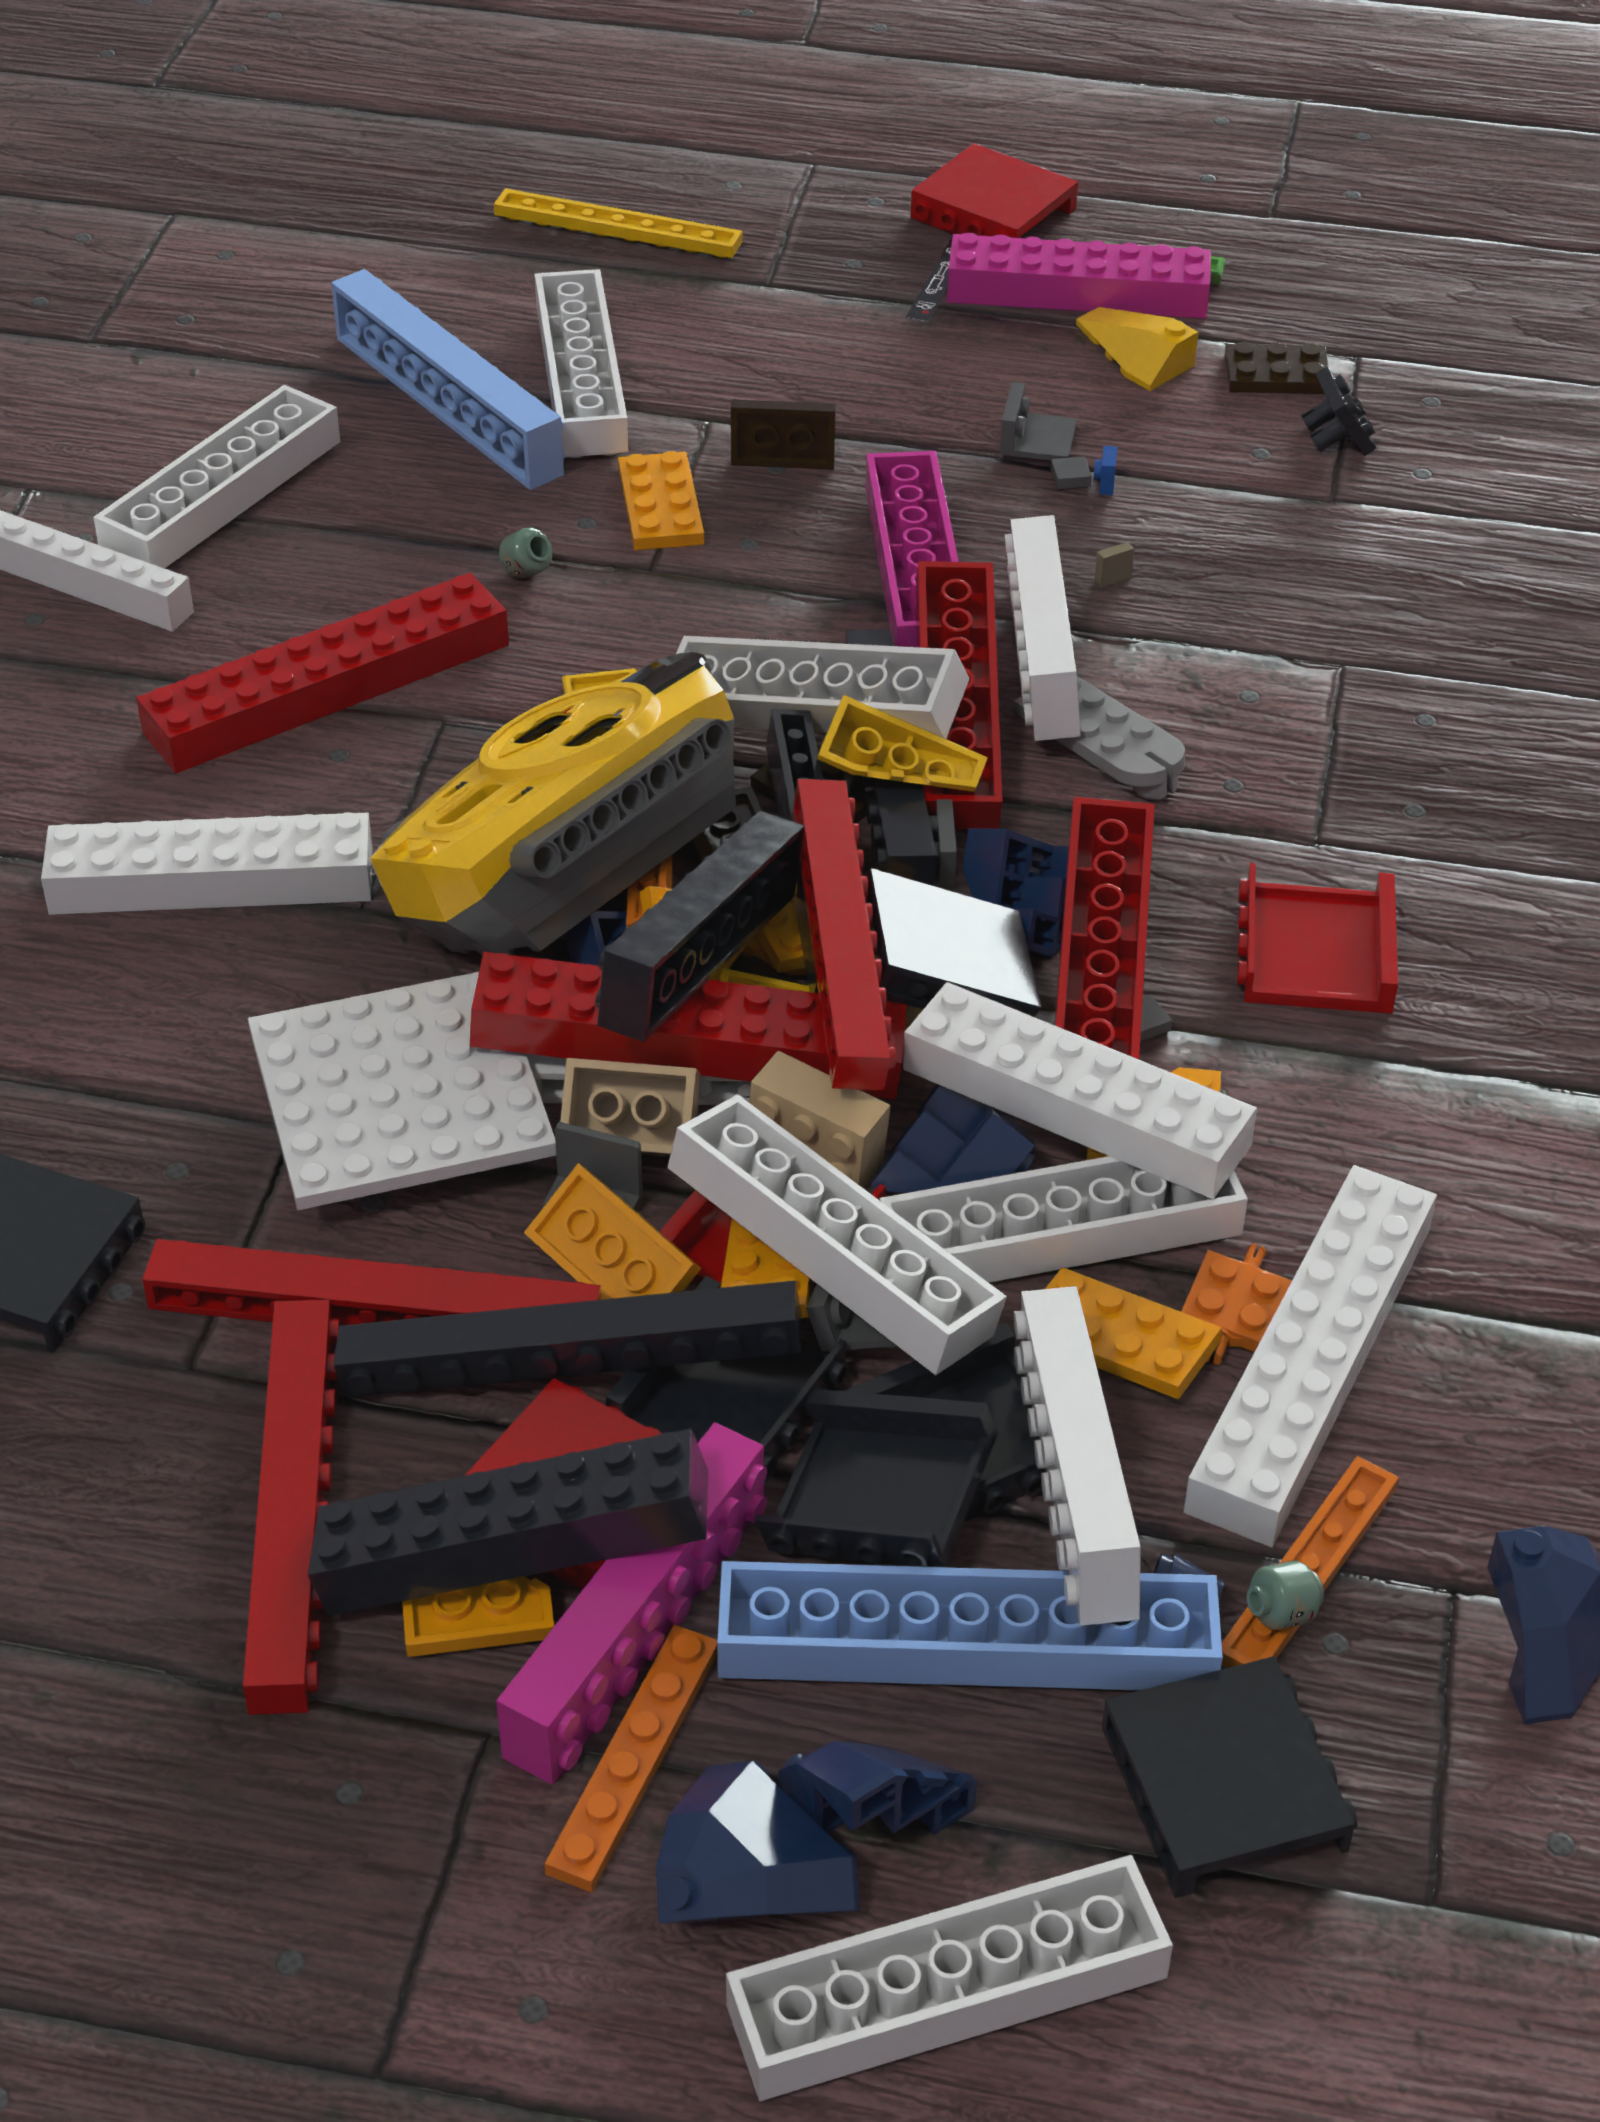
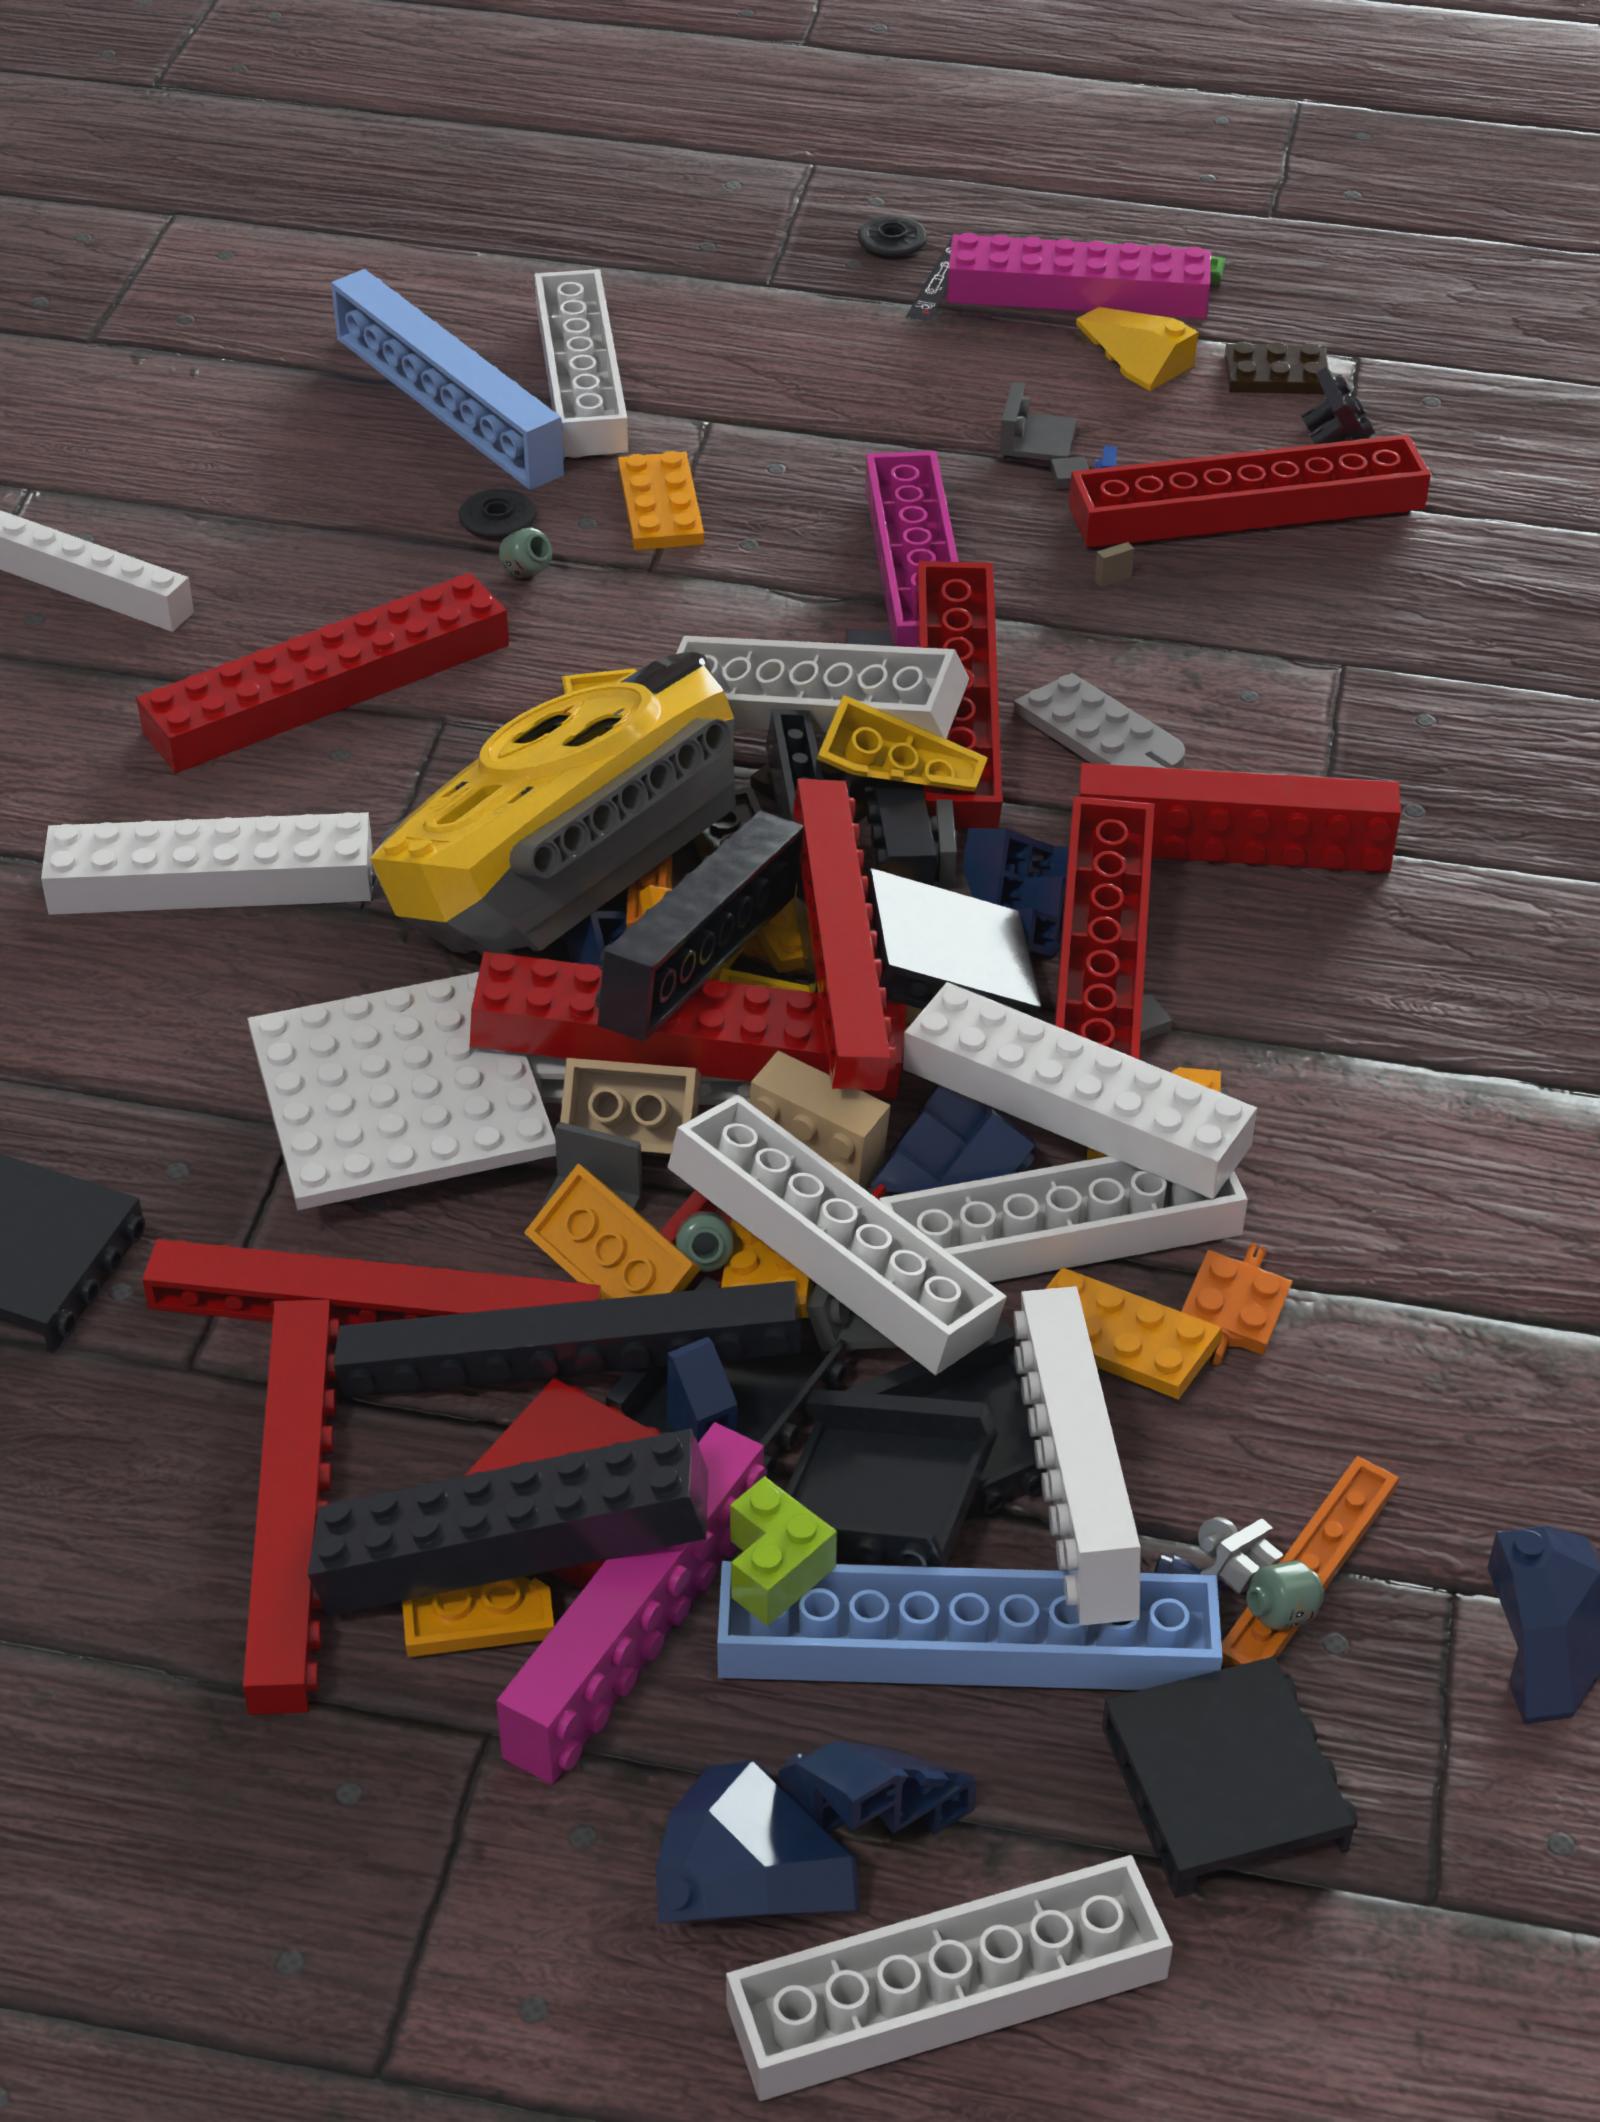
(219, 478): white brick -> none
(517, 512): none -> black wheel
(618, 223): yellow plate -> none
(631, 1759): orange plate -> none
(698, 1390): none -> dark blue slope
(705, 1240): none -> sand green head
(783, 434): dark brown plate -> none
(783, 1550): none -> lime brick
(892, 236): none -> black wheel
(991, 195): red panel -> none
(1042, 629): white brick -> none
(1235, 1552): none -> light grey hips
(1248, 490): none -> red brick
(1258, 815): none -> red brick
(1309, 1357): white brick -> none
(1318, 945): red panel -> none

